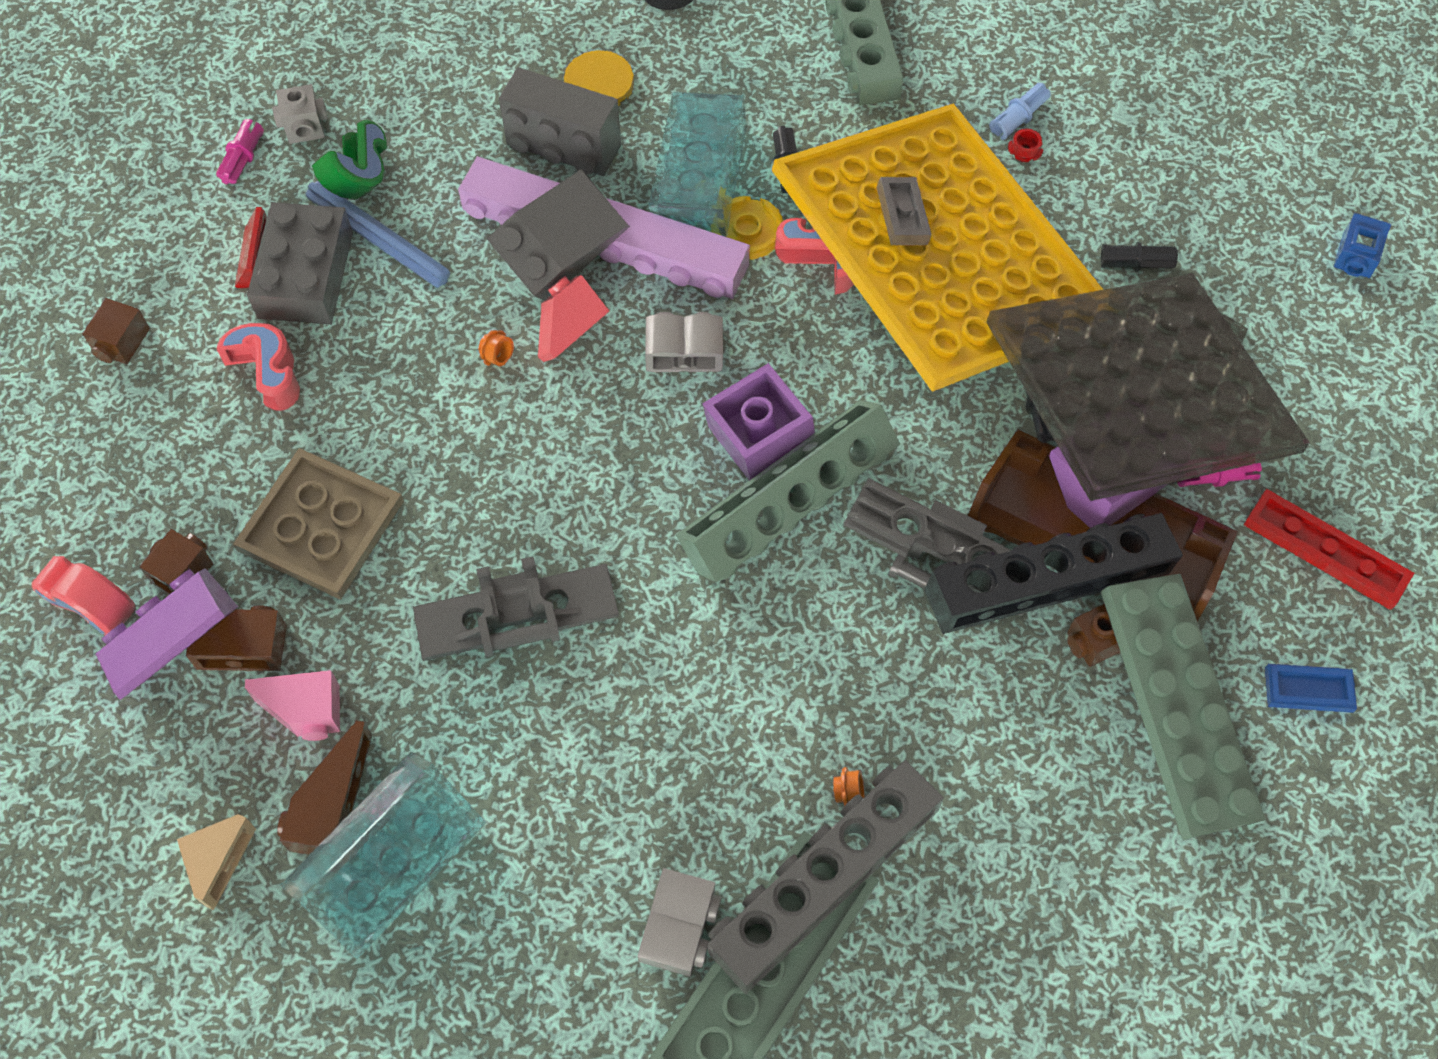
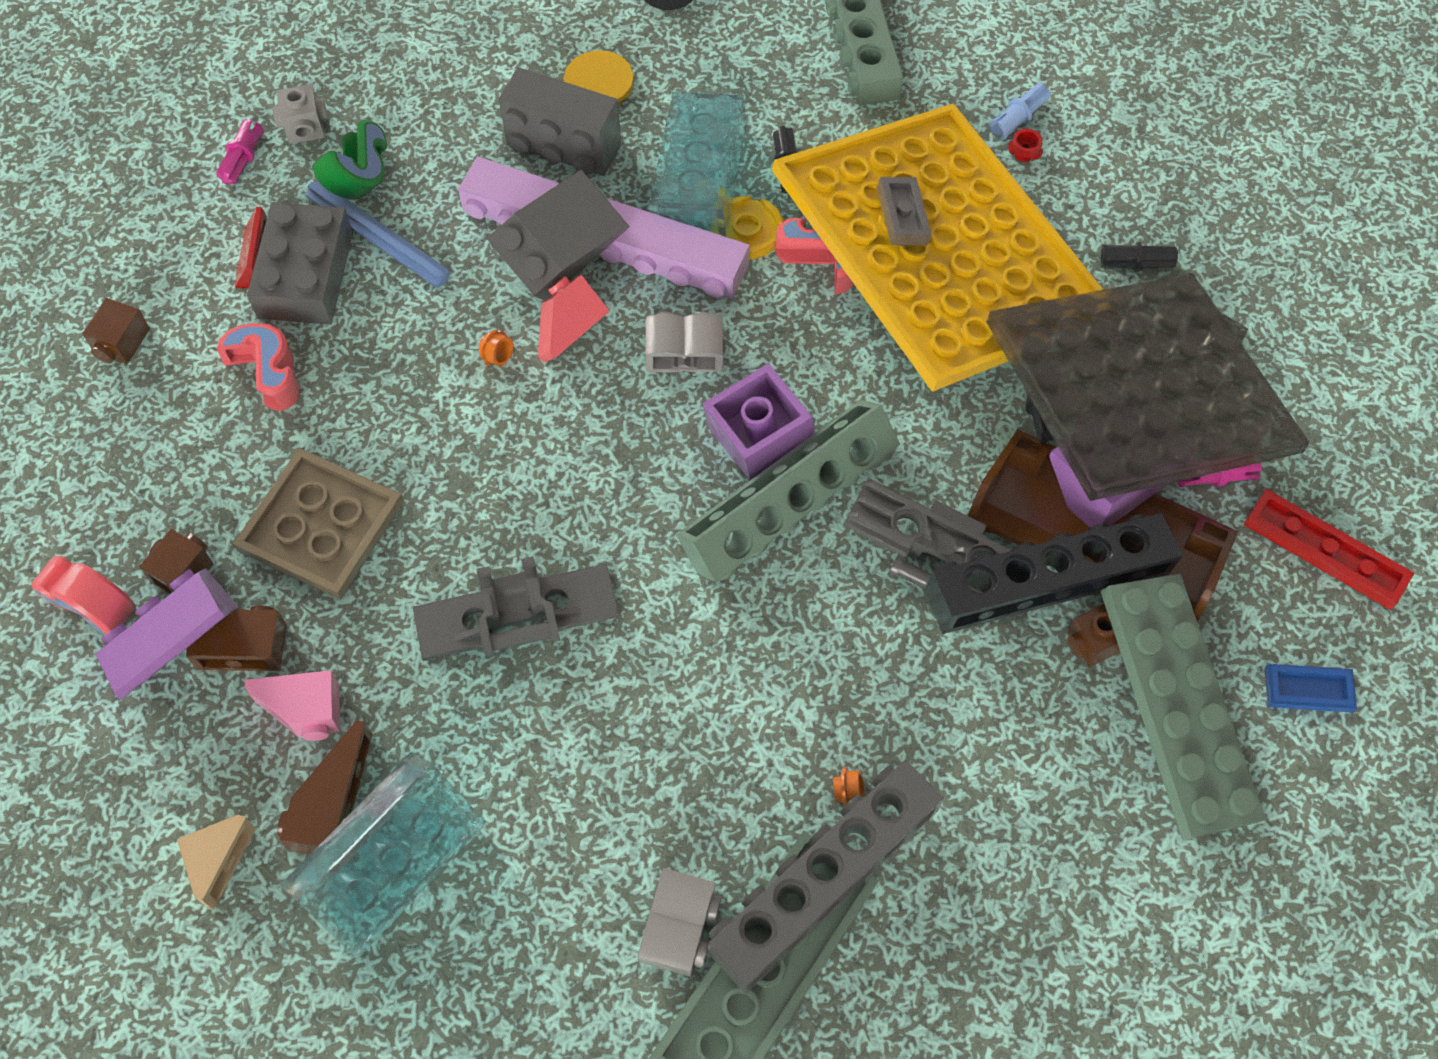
(1358, 258): blue window -> none

